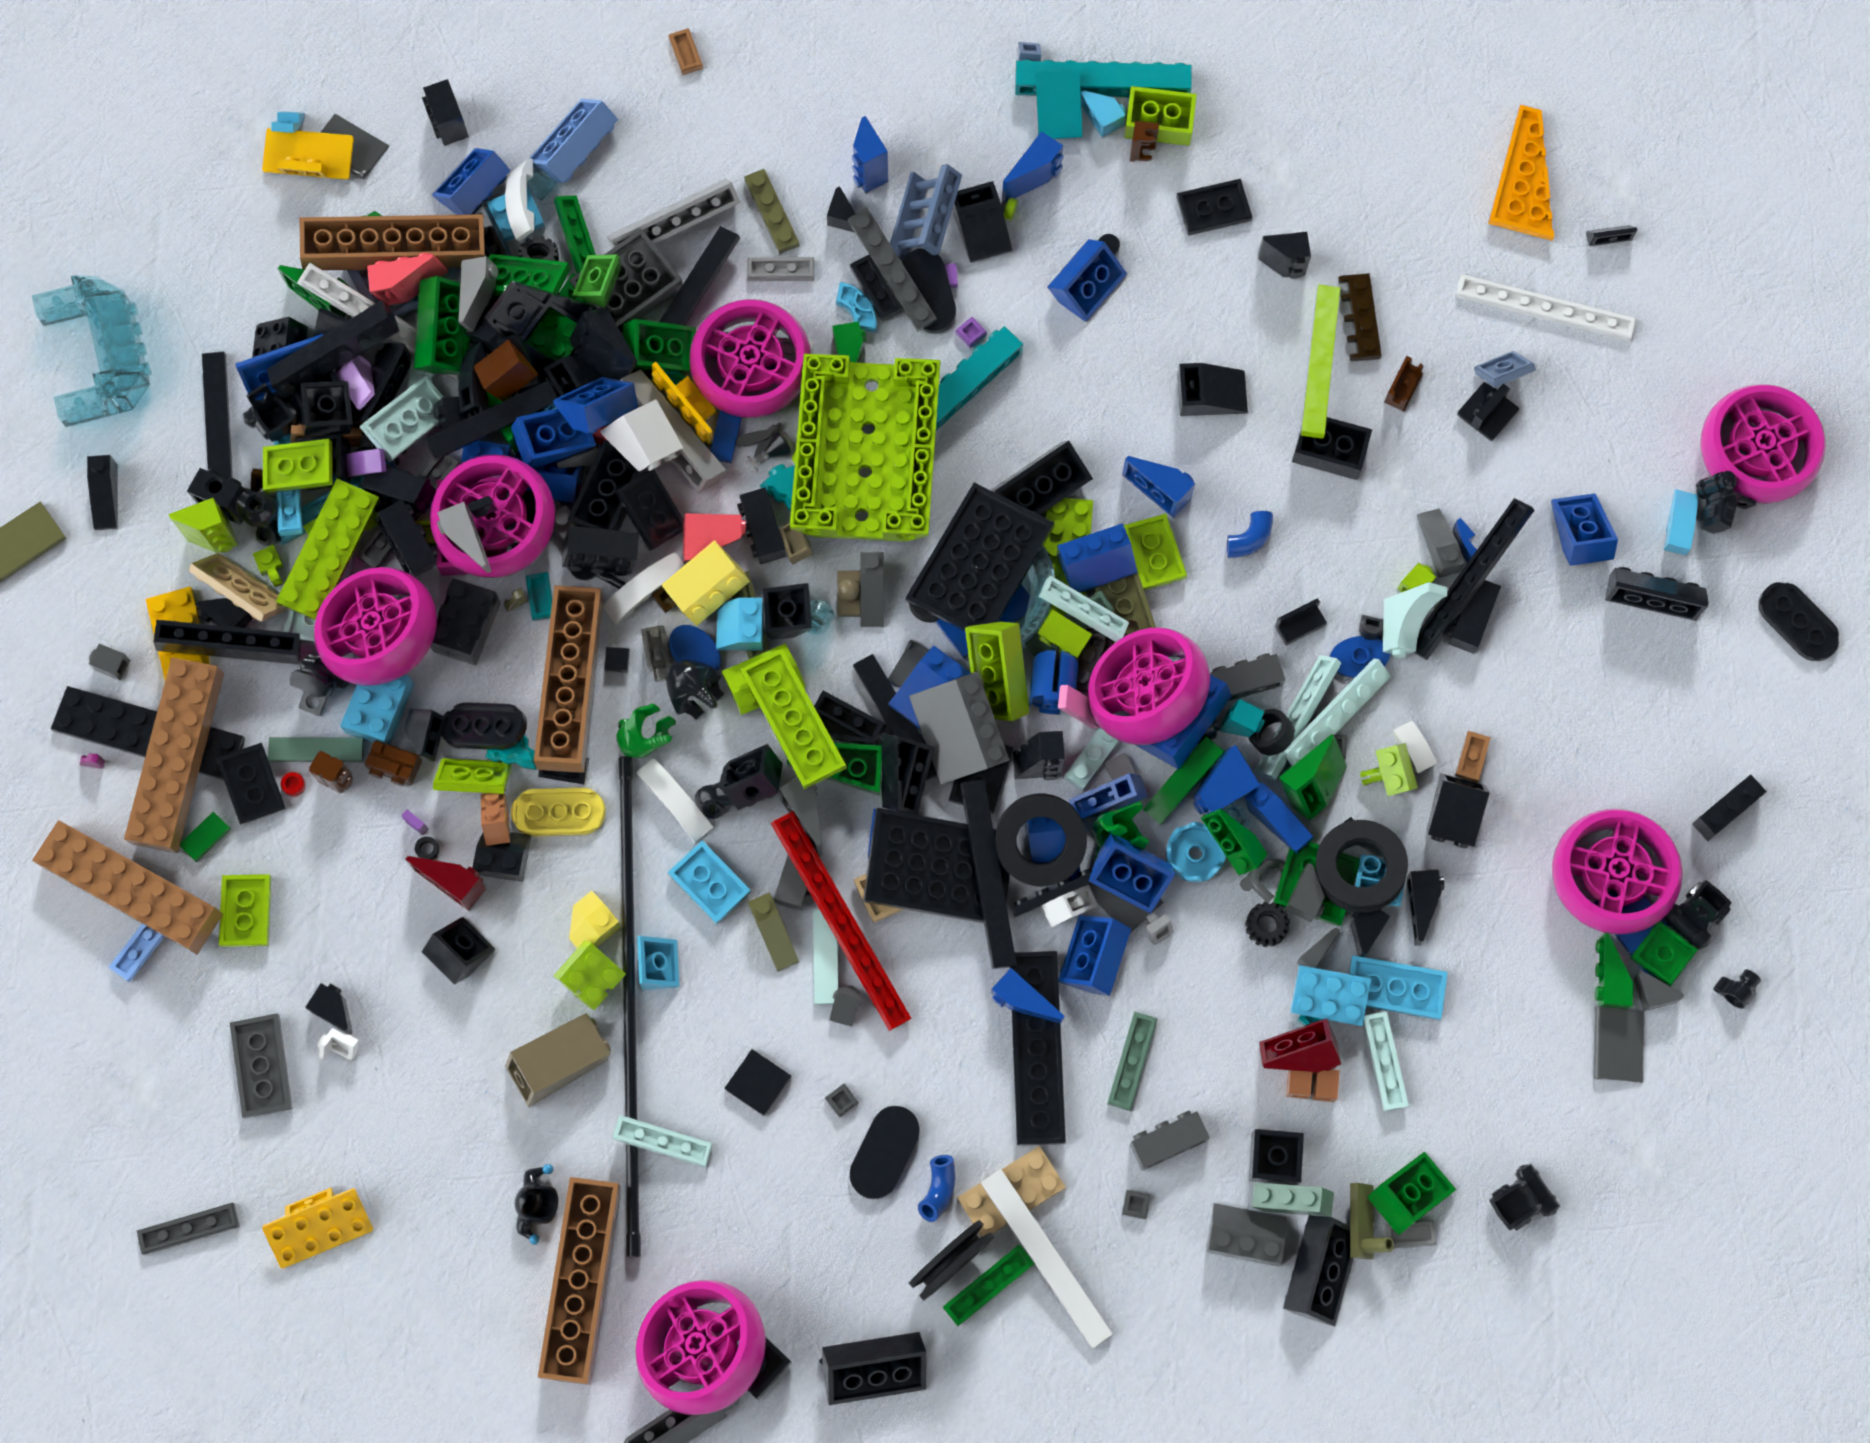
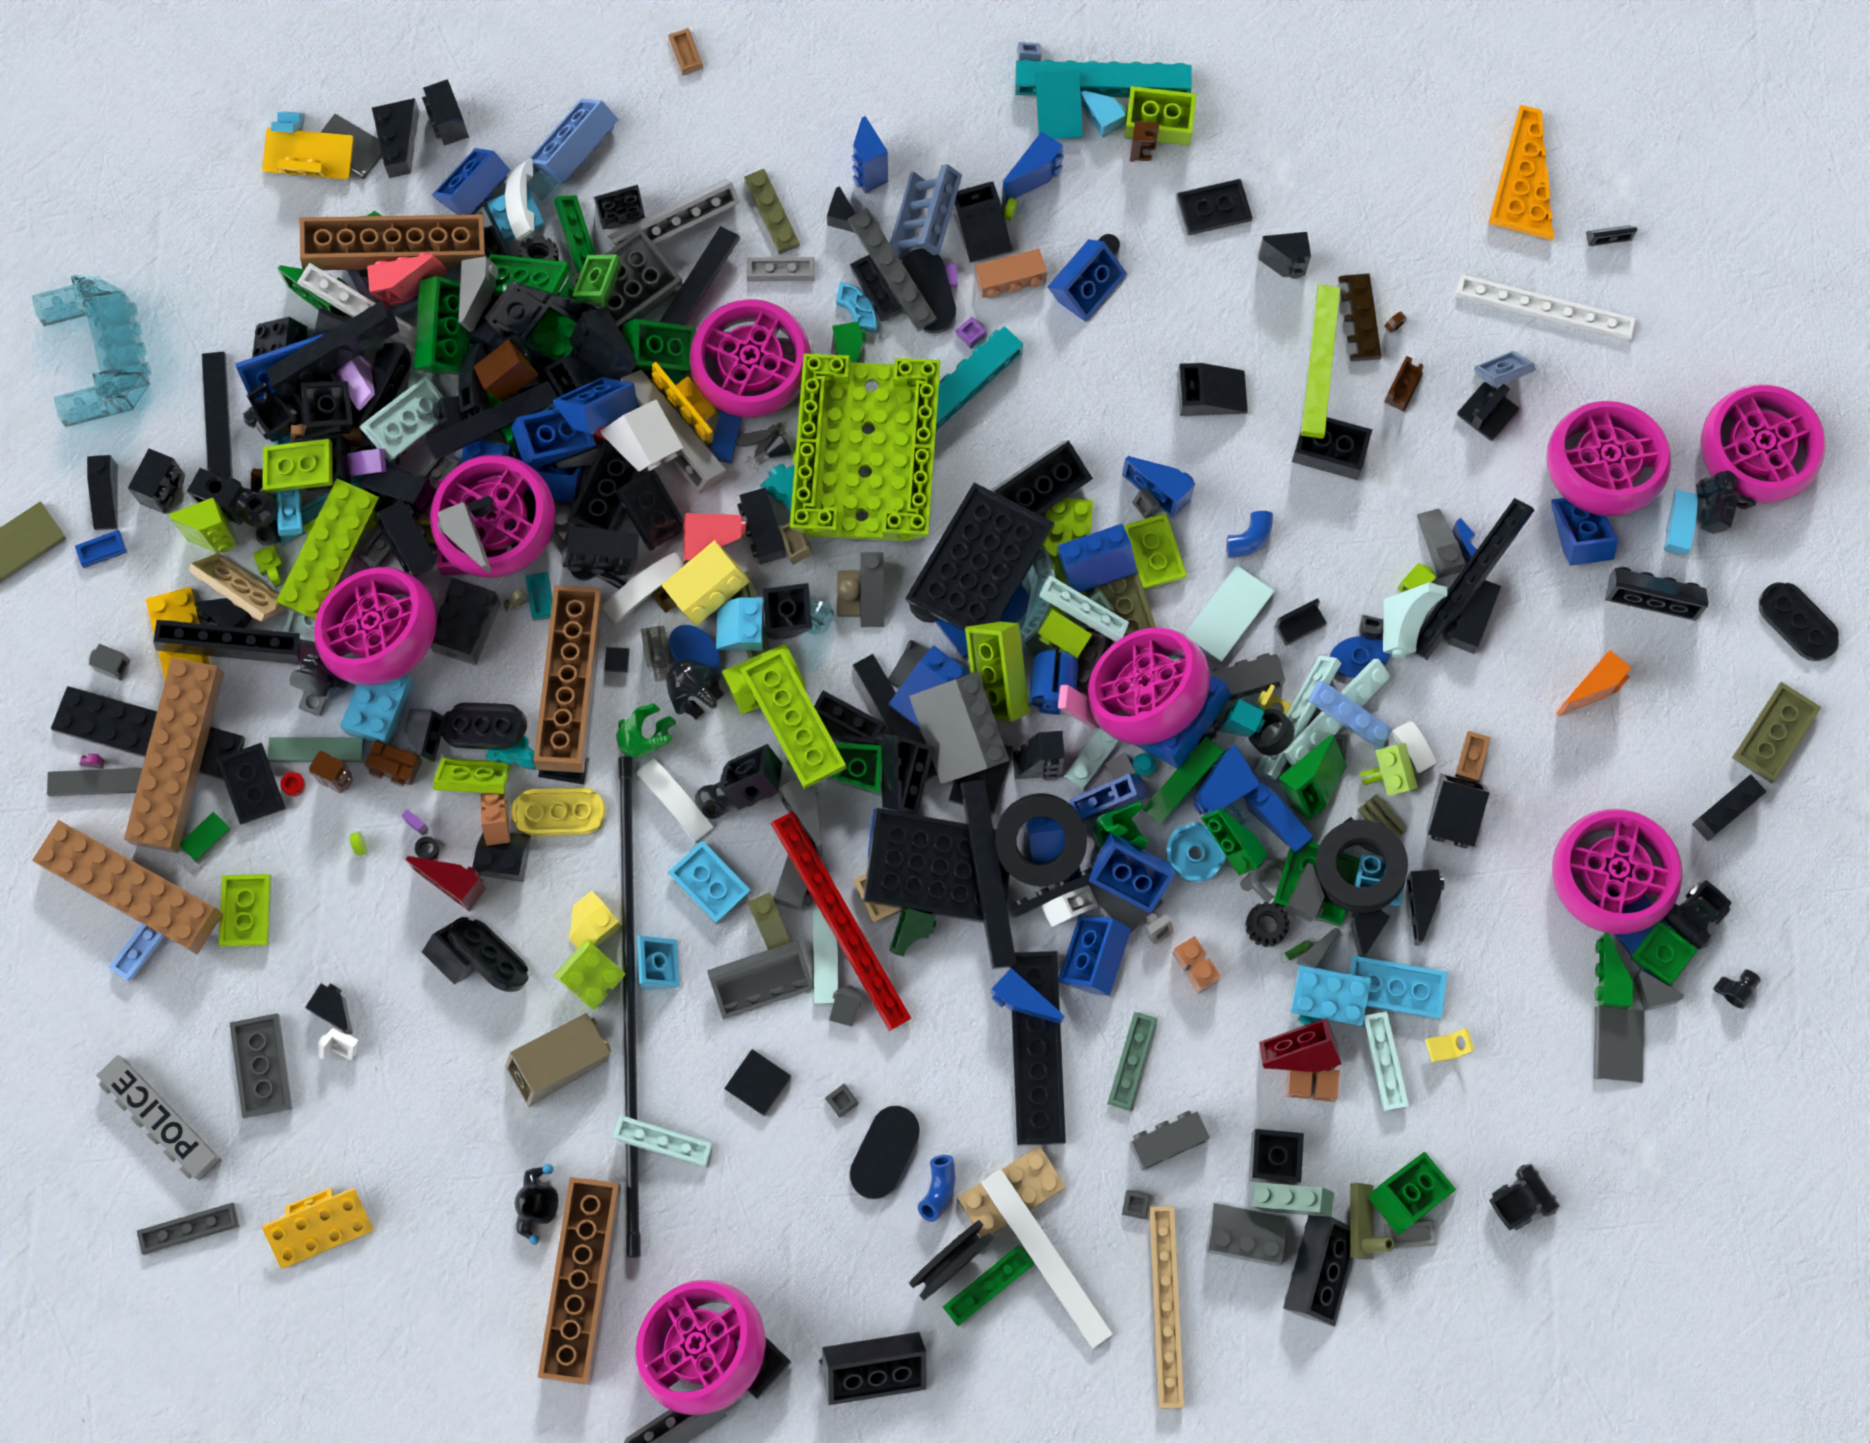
(93, 782): none -> dark grey tile
(101, 549): none -> blue tile
(156, 481): none -> black brick
(158, 1117): none -> light grey brick
(358, 843): none -> lime tile
(396, 135): none -> black wedge
(488, 954): none -> black tile
(619, 207): none -> black slope
(760, 979): none -> dark grey slope
(911, 927): none -> dark green arch
(1010, 273): none -> nougat brick
(1144, 764): none -> teal plate
(1145, 503): none -> dark grey tile
(1166, 1307): none -> tan plate
(1203, 971): none -> nougat piece
(1229, 613): none -> light aqua tile
(1267, 699): none -> light yellow bracket
(1297, 950): none -> bright green piece
(1350, 714): none -> light blue plate
(1369, 804): none -> olive tile
(1395, 322): none -> reddish brown tile
(1447, 1046): none -> light yellow bracket
(1604, 678): none -> orange slope
(1624, 432): none -> dark pink wheel
(1776, 732): none -> olive plate

